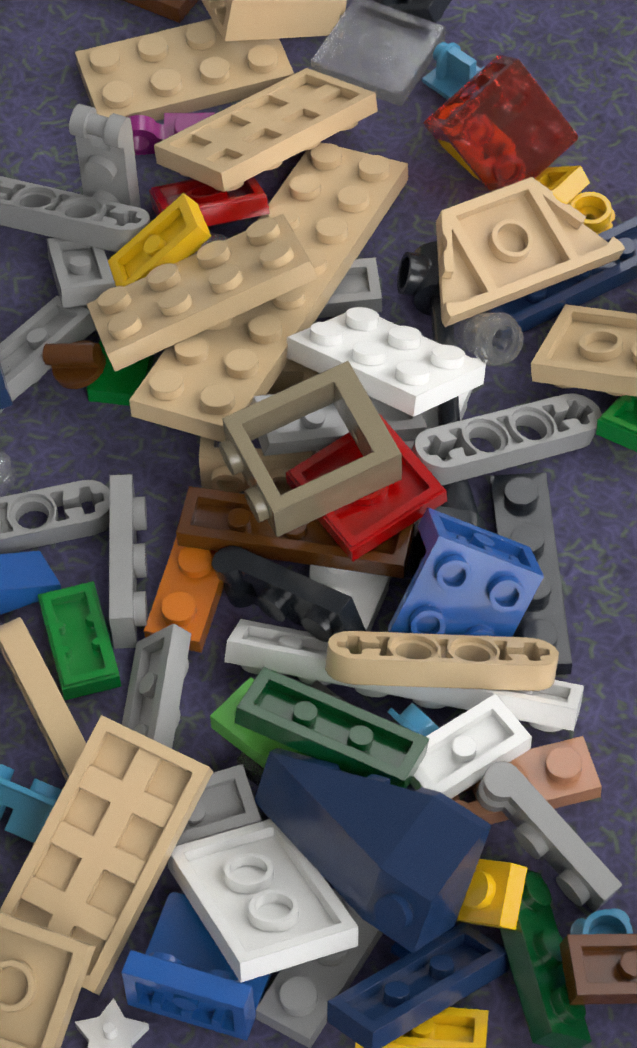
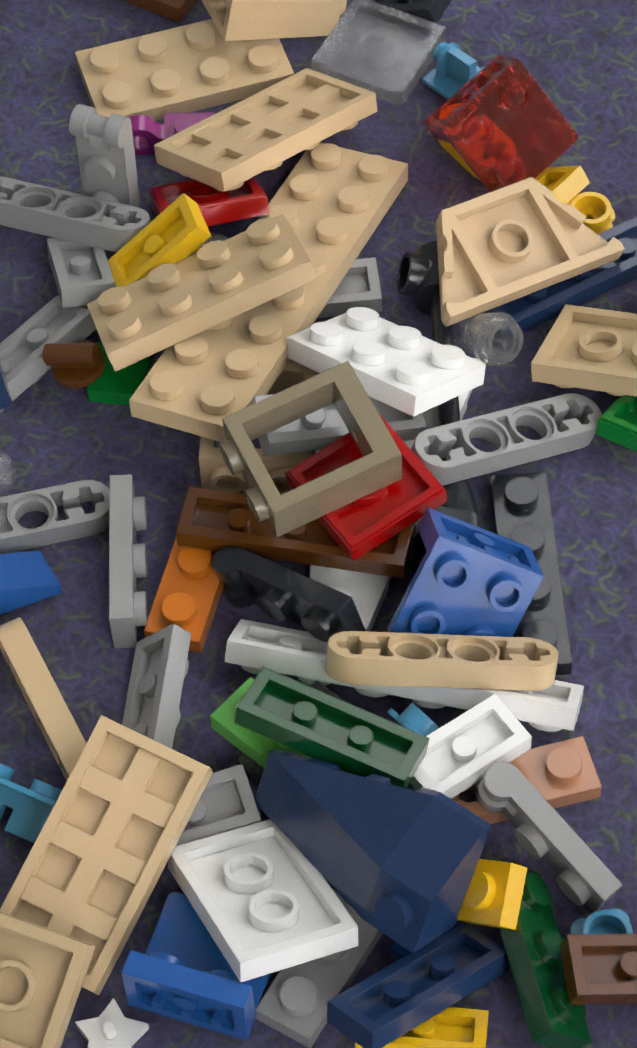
(79, 640): green plate -> none

